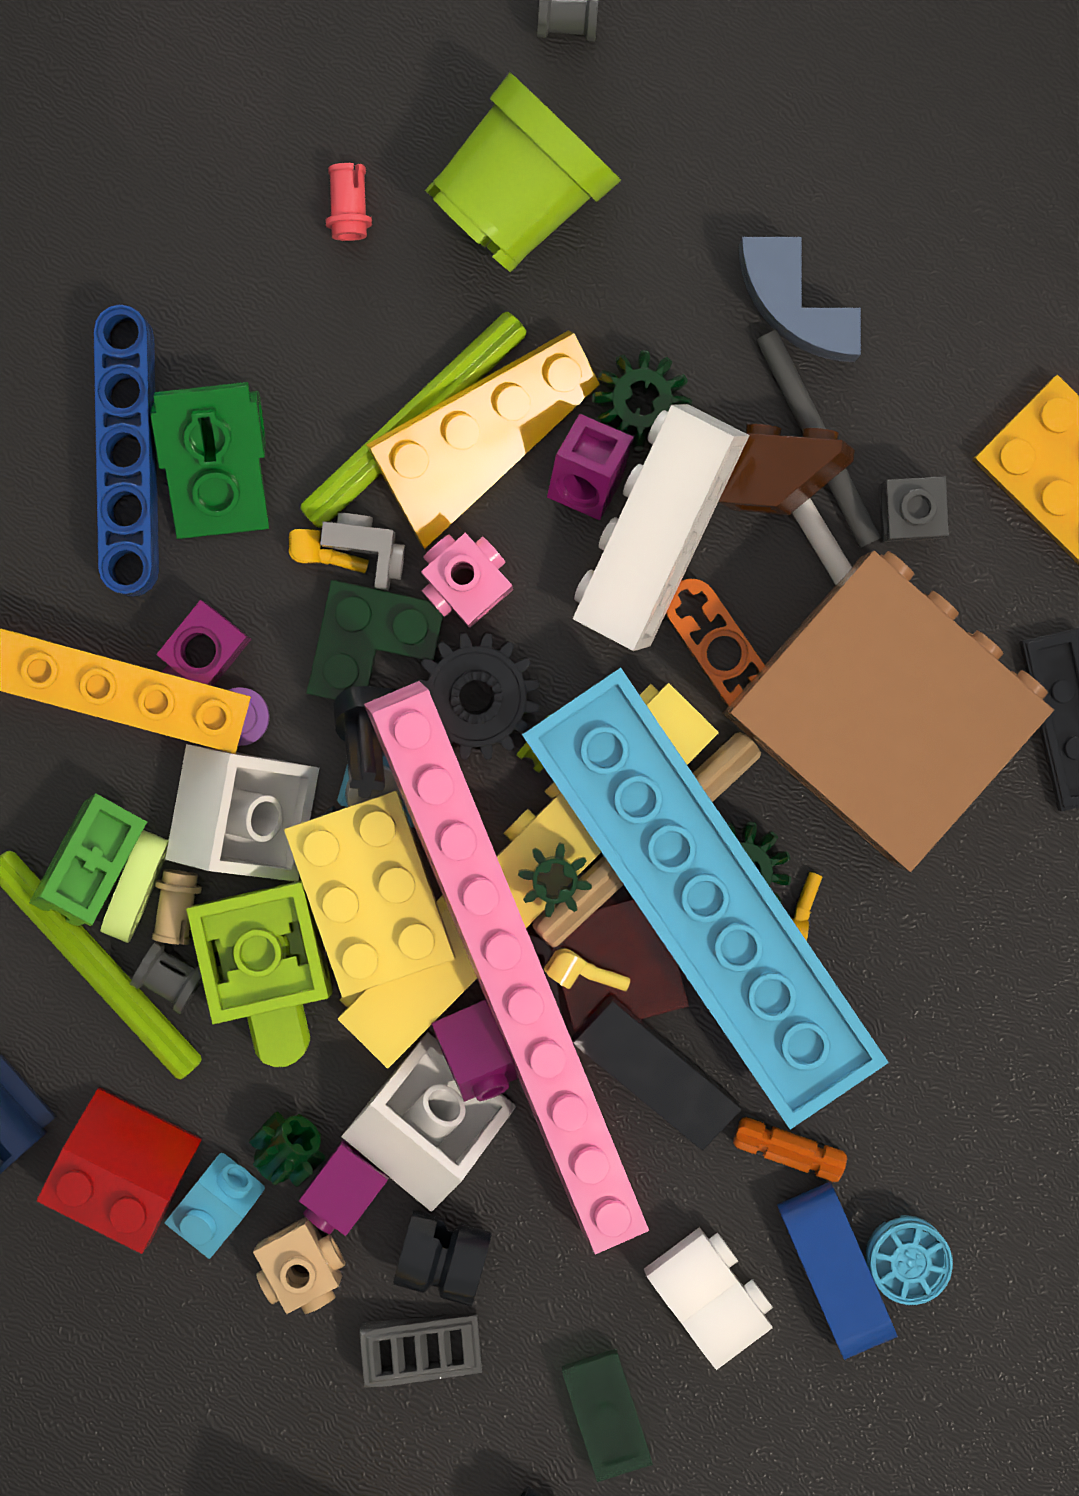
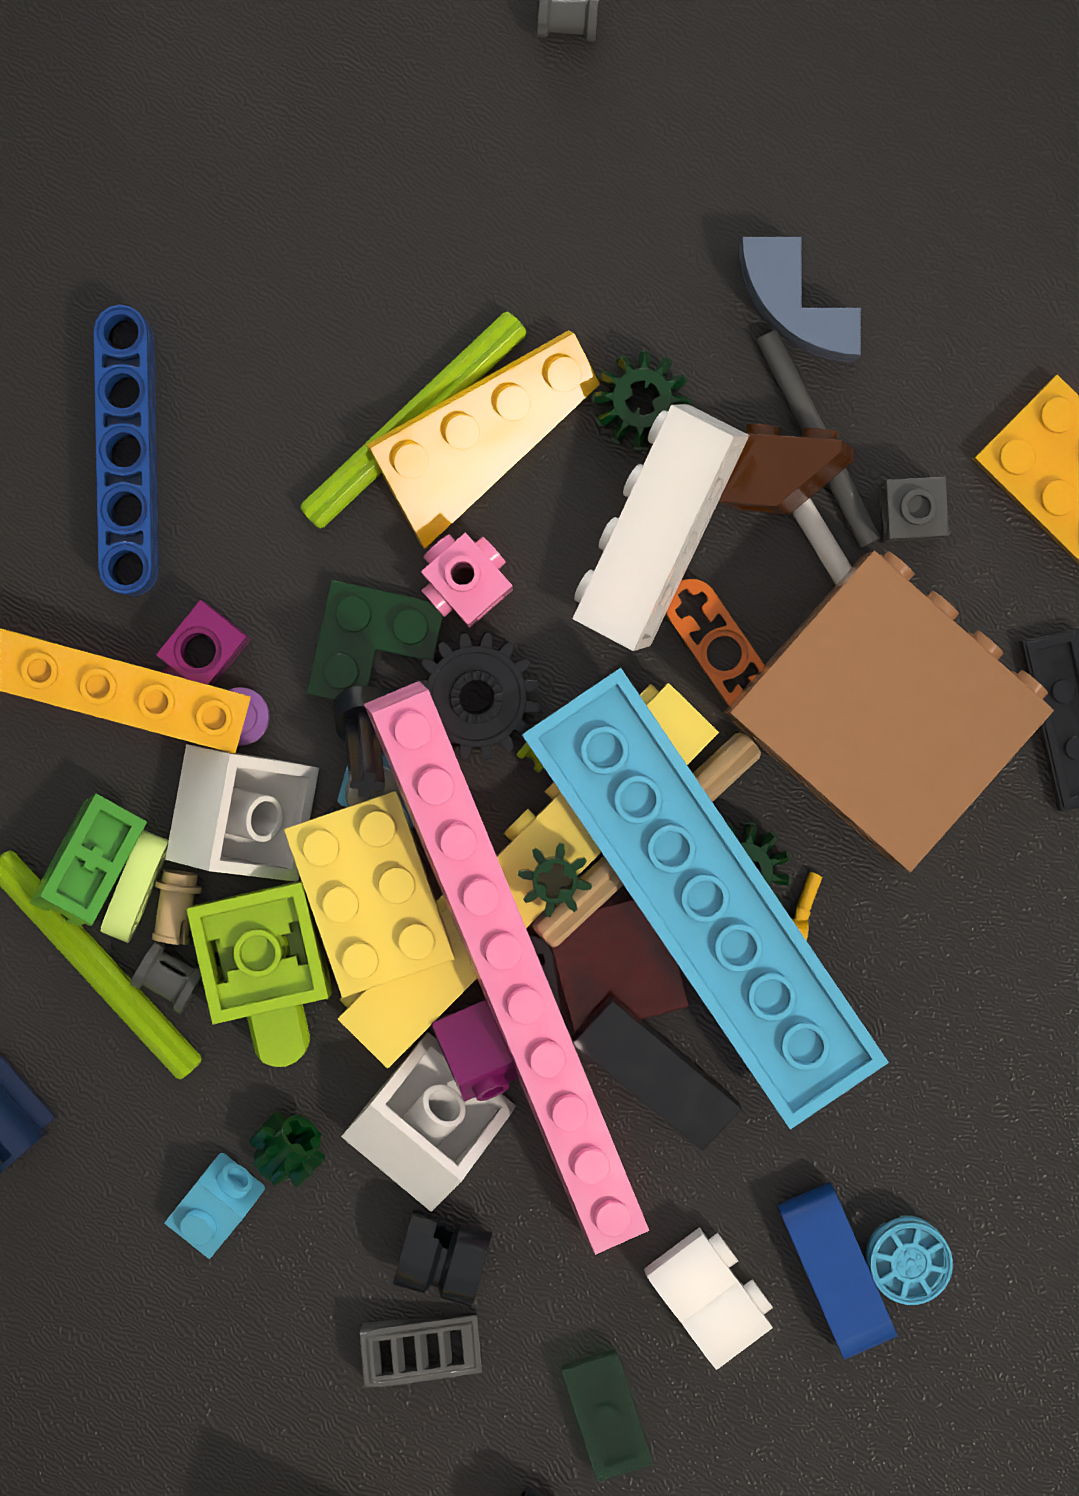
(119, 1170): red slope -> none
(211, 457): green piece -> none
(302, 1246): tan brick -> none
(306, 548): yellow hand -> none
(342, 1190): magenta brick -> none
(348, 204): coral pin -> none
(356, 534): light grey bracket -> none
(519, 176): lime piece -> none
(567, 965): light yellow hand -> none
(589, 466): magenta brick -> none
(790, 1149): orange axle -> none

